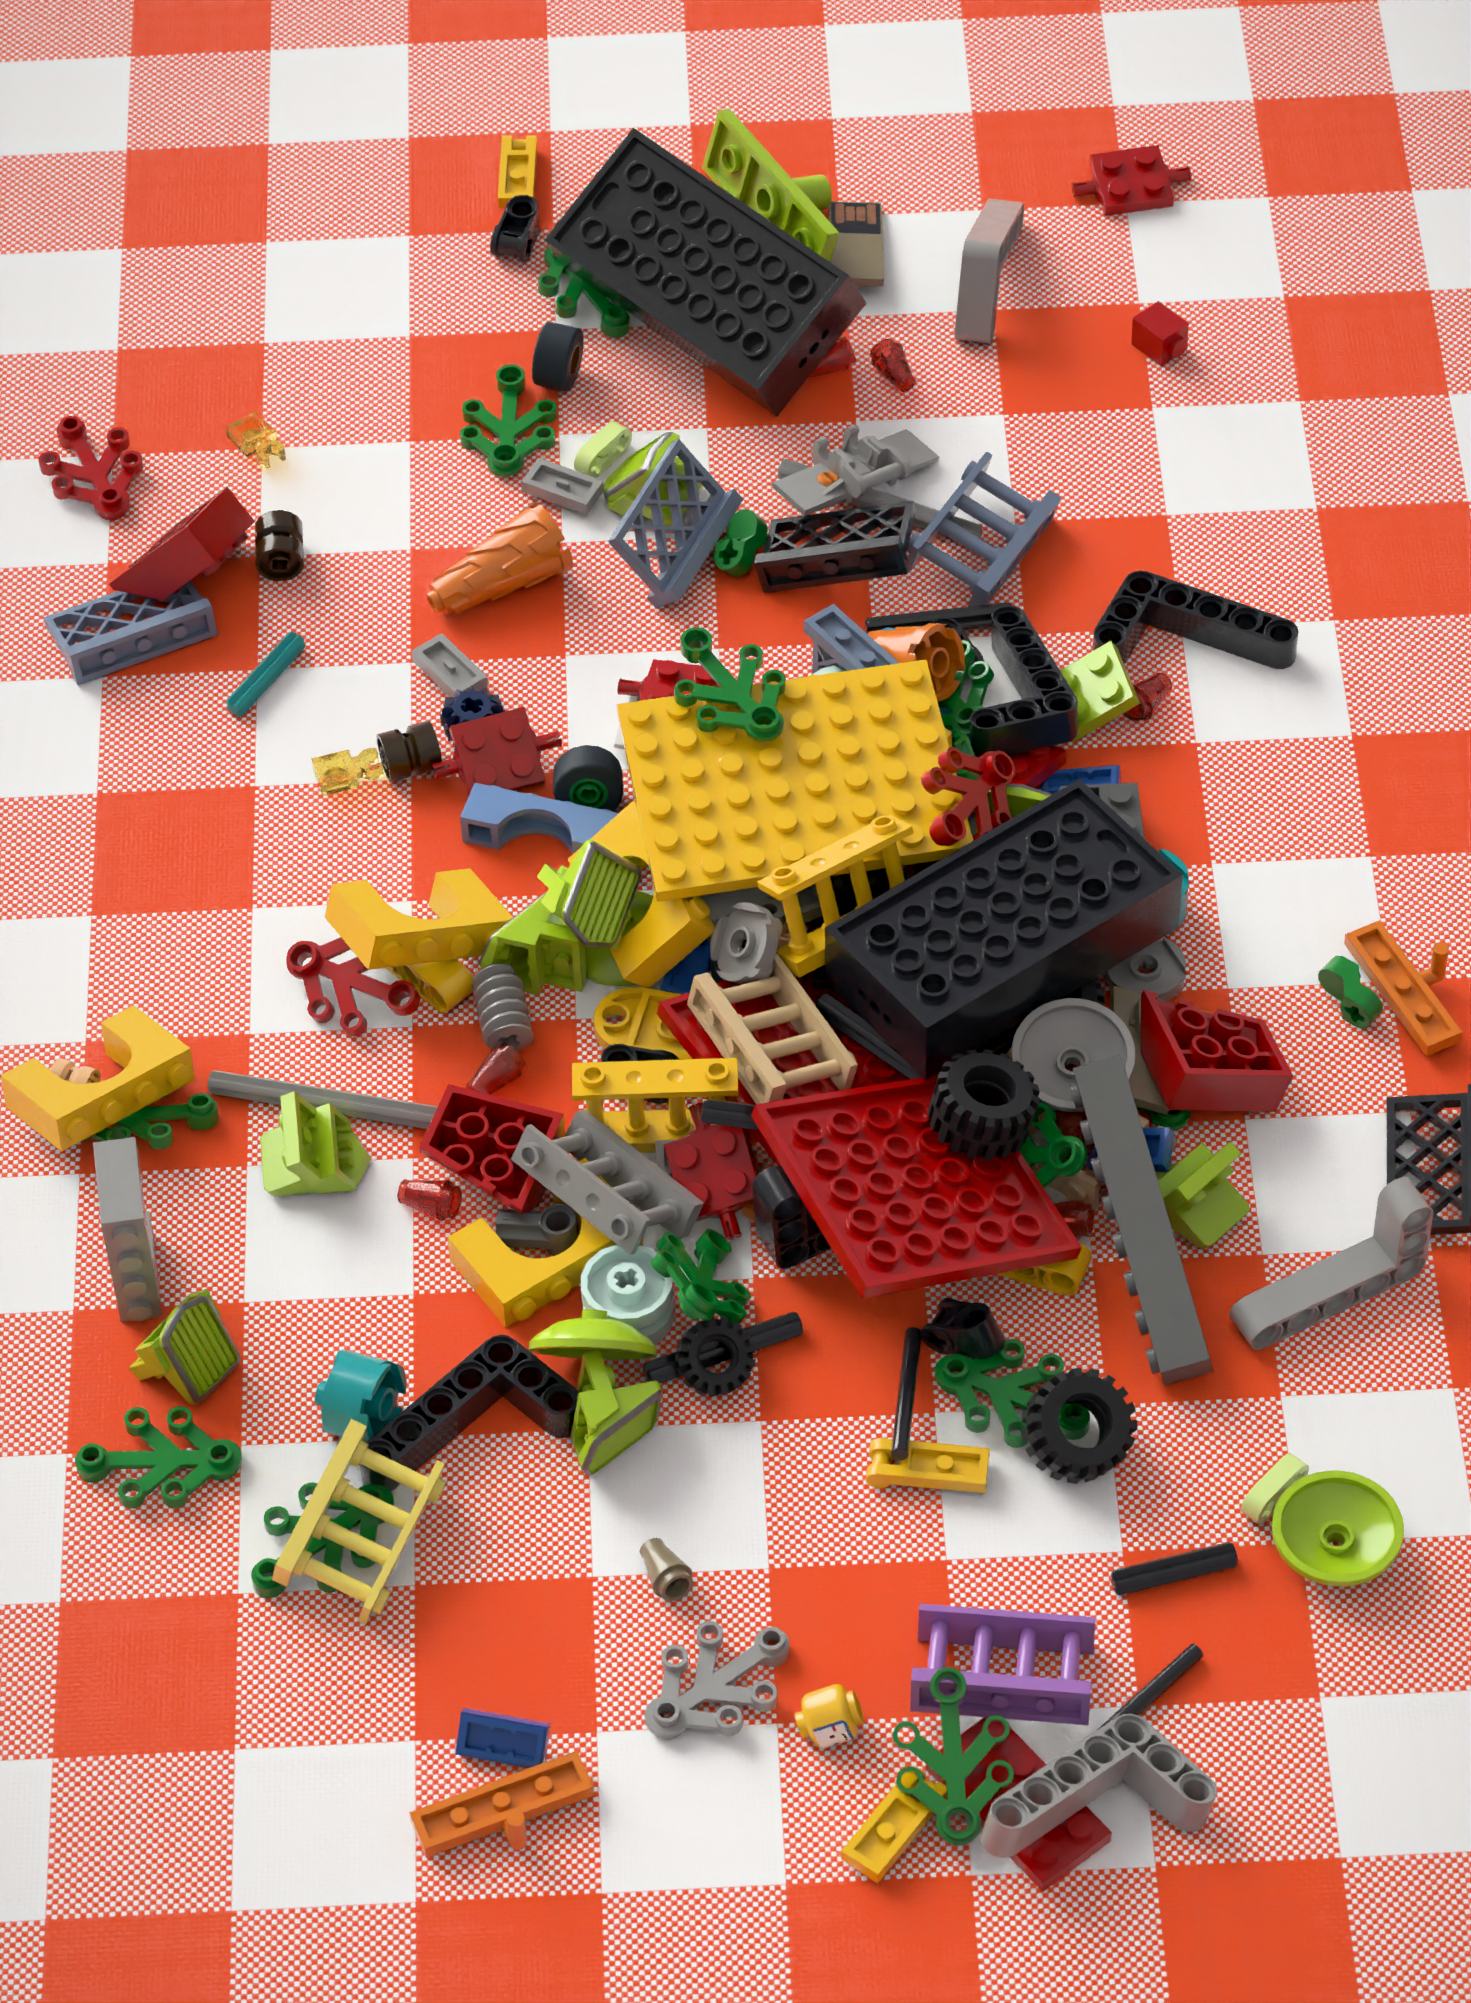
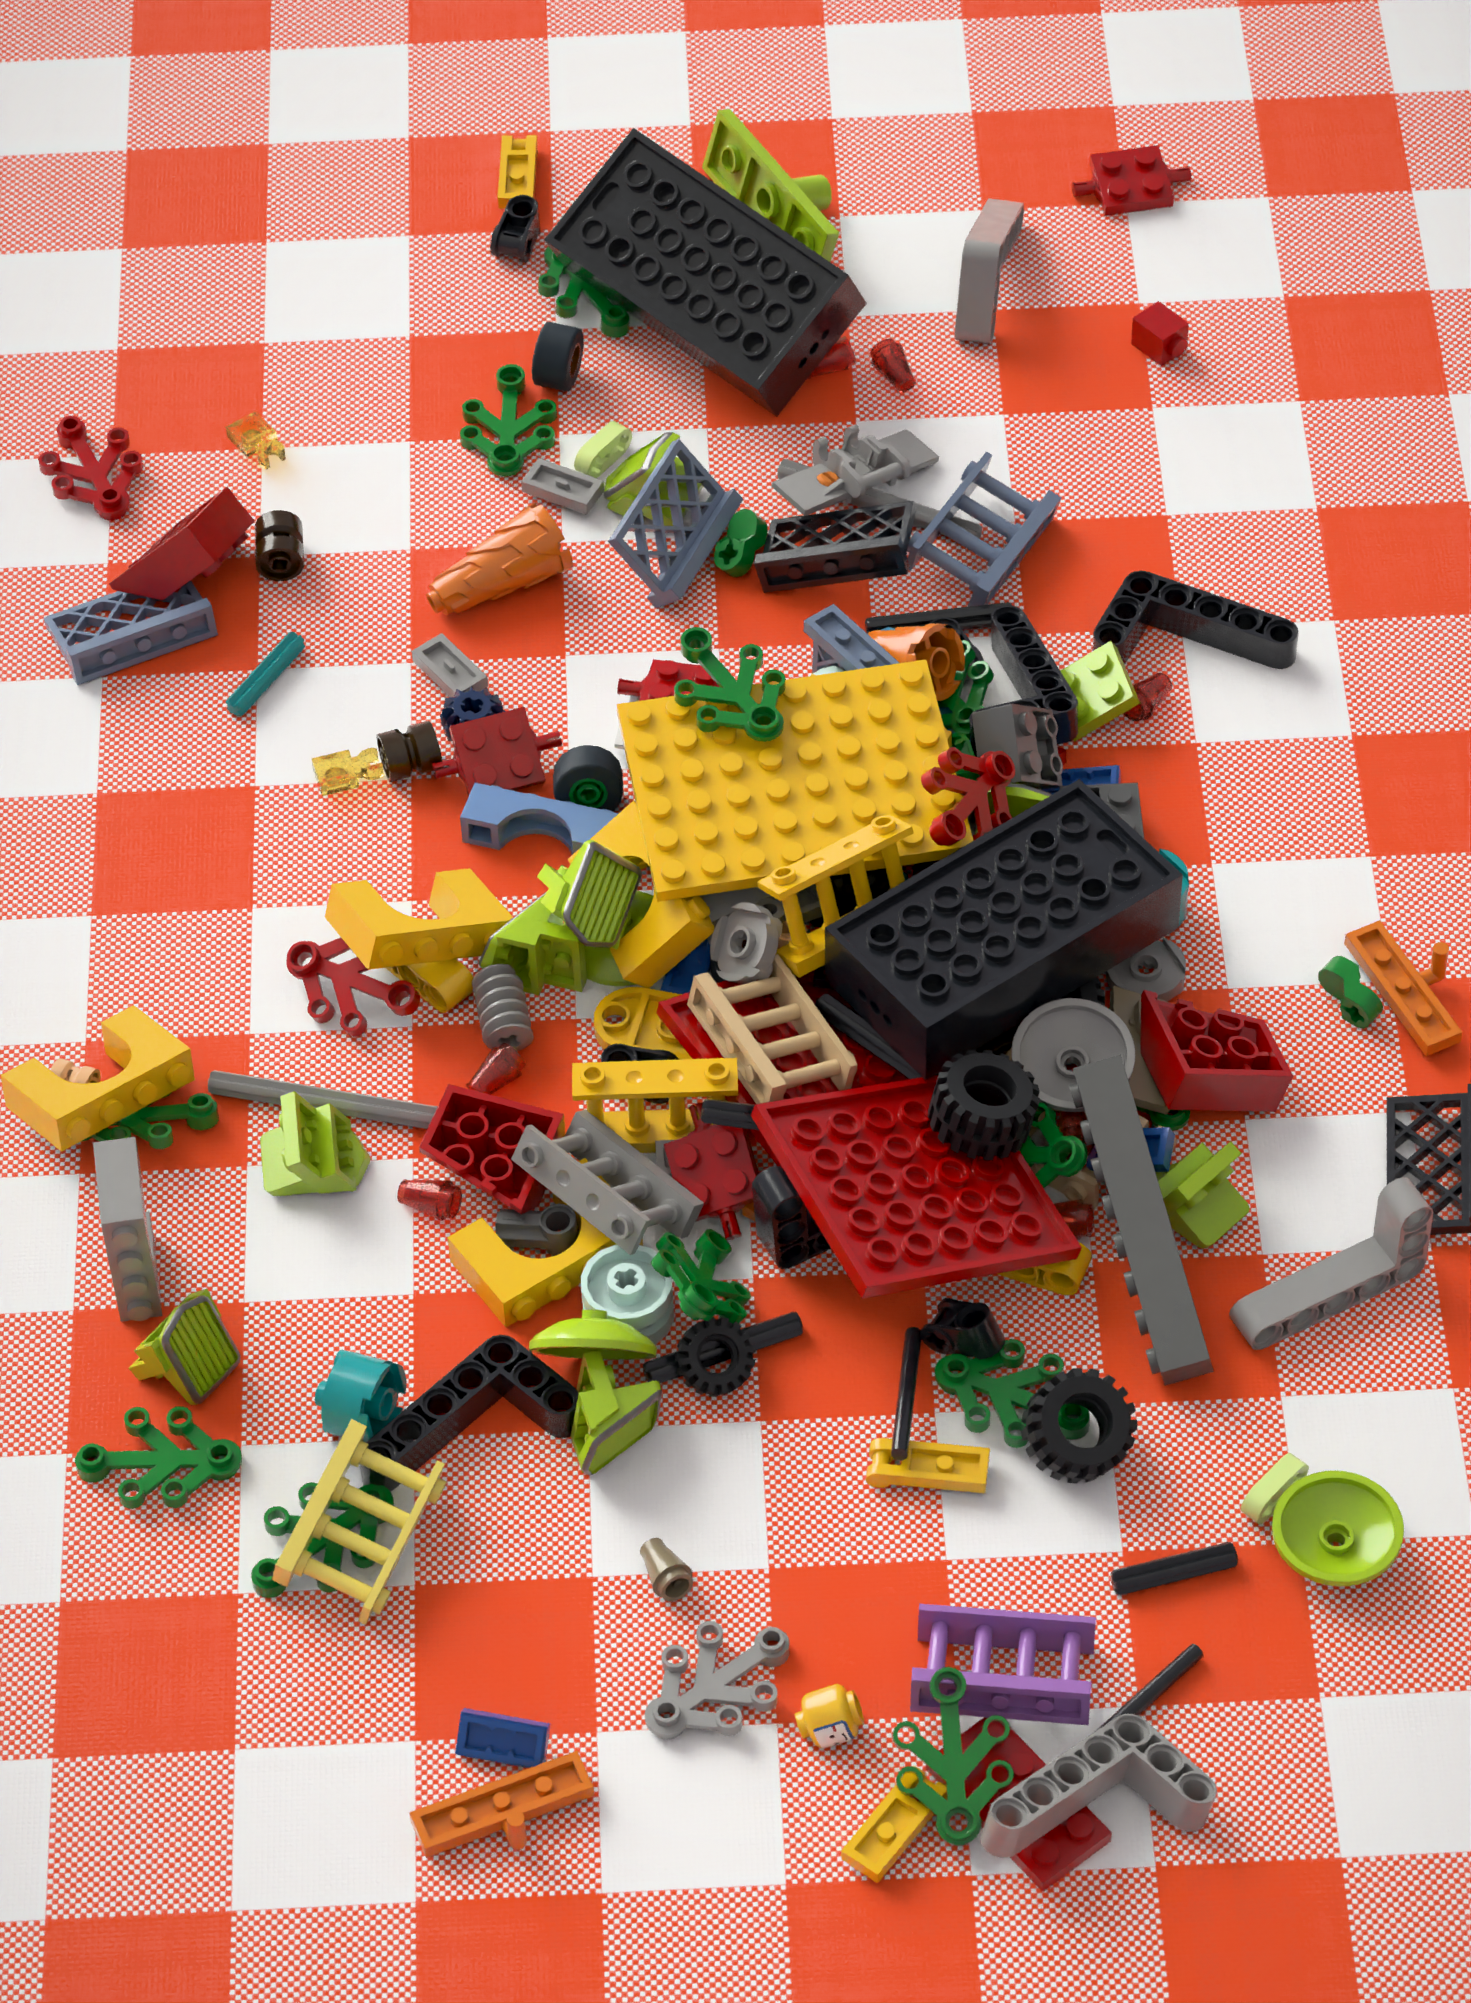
(859, 241): dark tan piece -> none
(1027, 738): none -> dark grey slope

